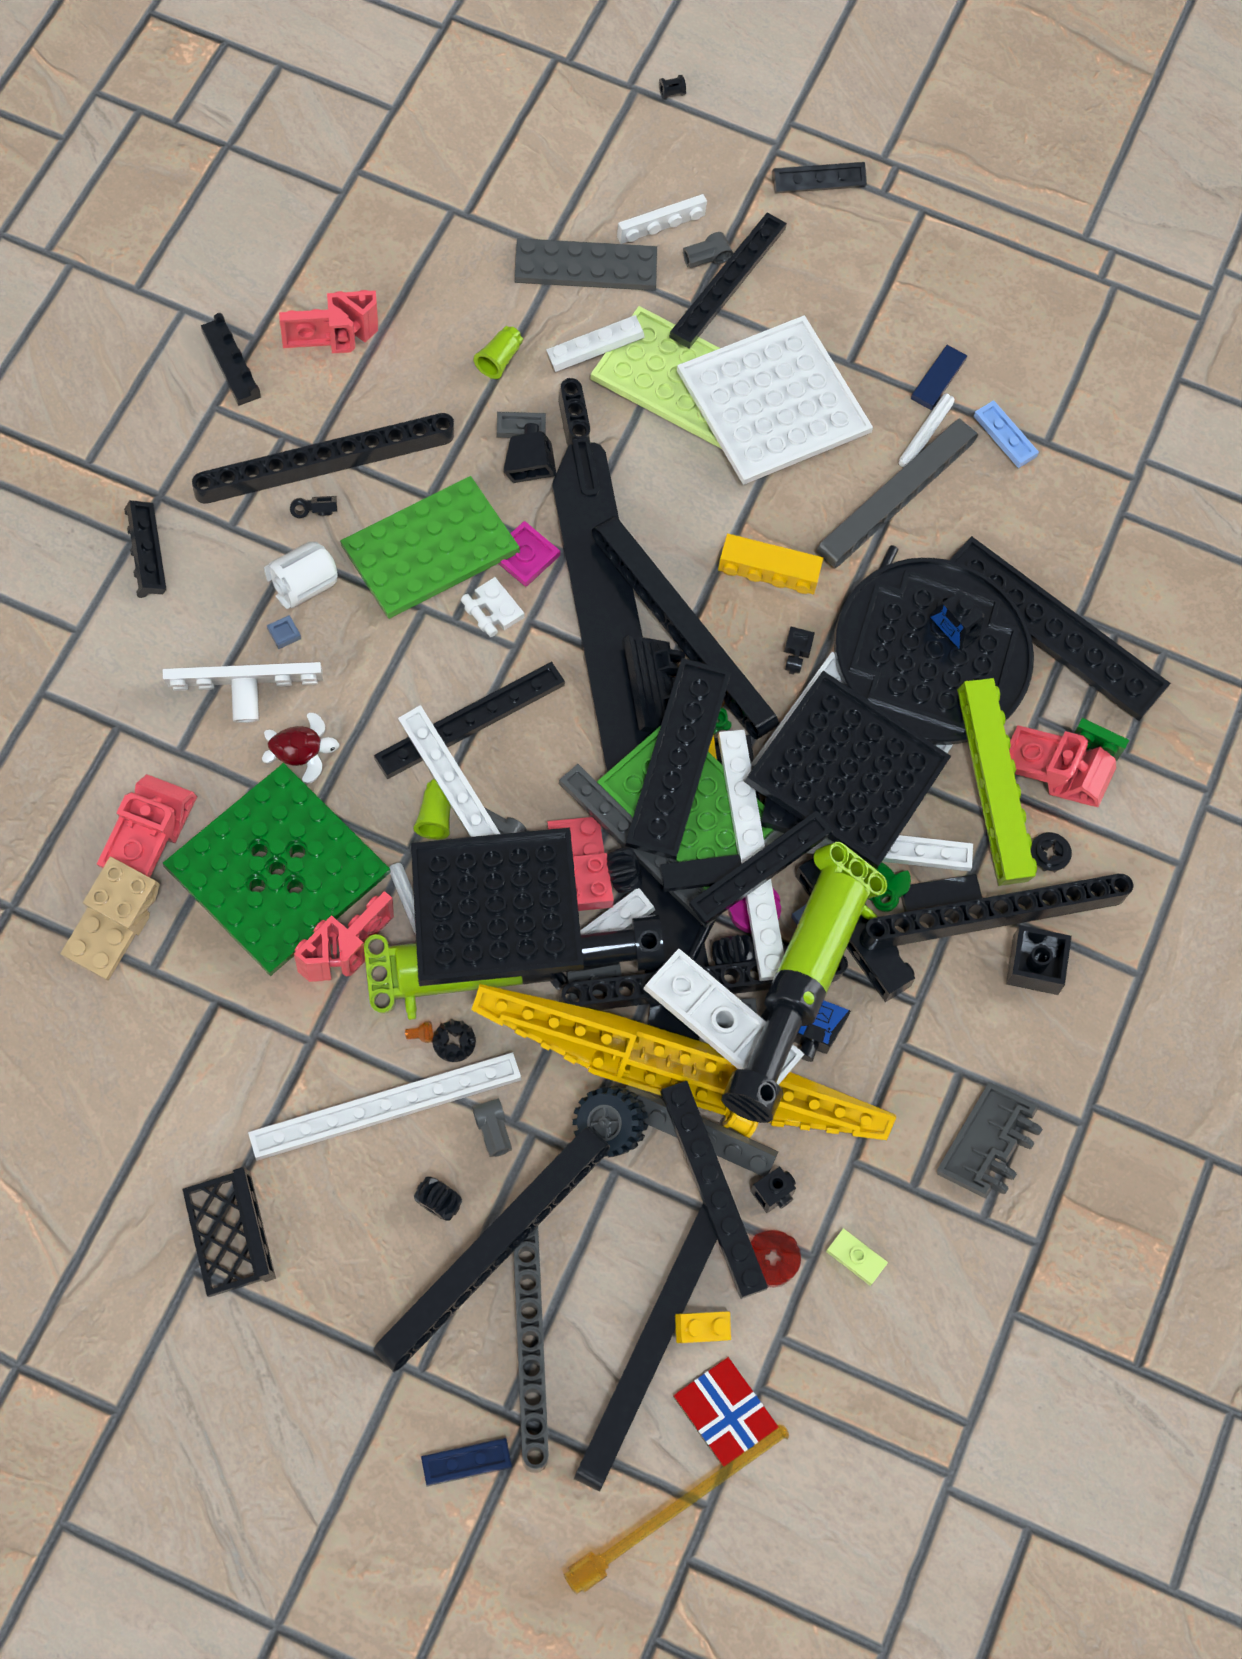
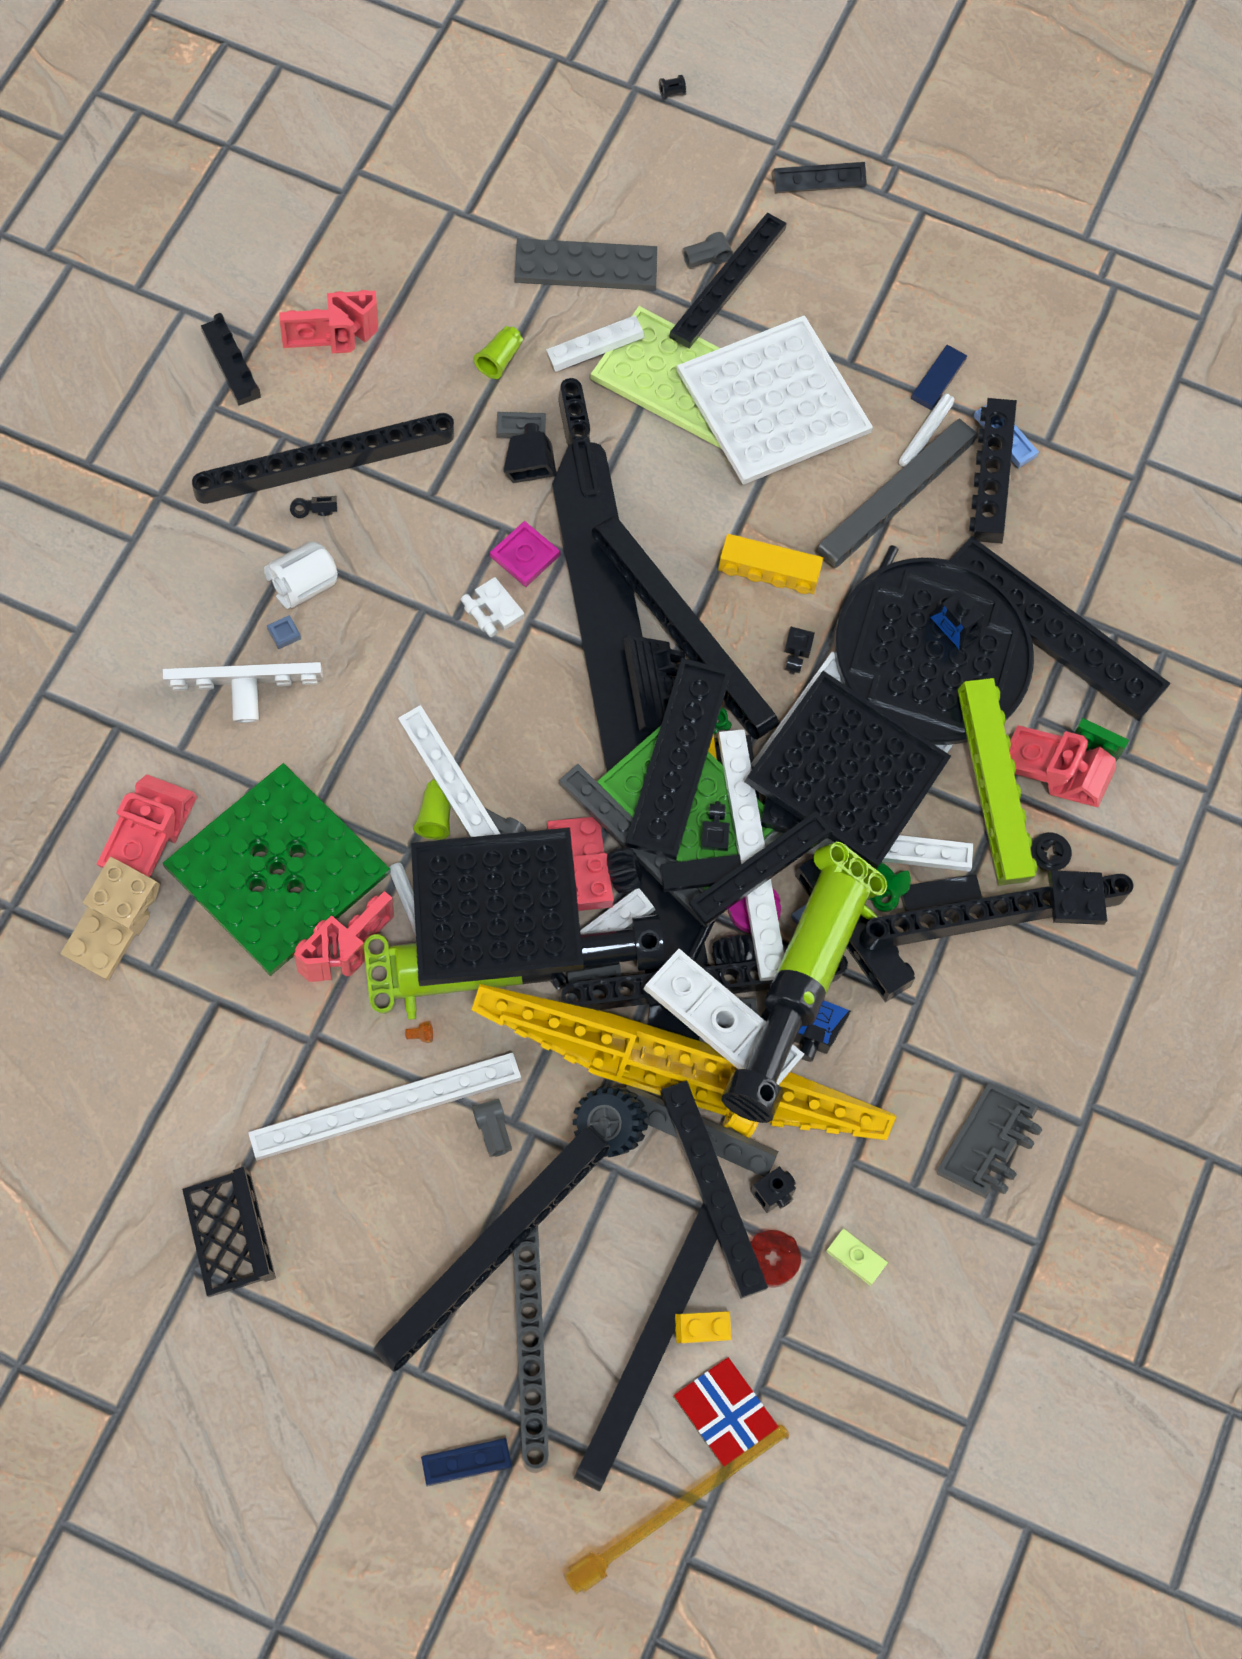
(145, 548): black hinge -> none
(300, 746): animal -> none
(429, 547): bright green plate -> none
(438, 1198): black gear -> none
(452, 1052): black gear -> none
(475, 717): black plate -> none
(661, 219): white plate -> none
(716, 833): none -> black plate
(1002, 413): none -> black brick
(1039, 960): black brick -> none
(1077, 897): none -> black plate

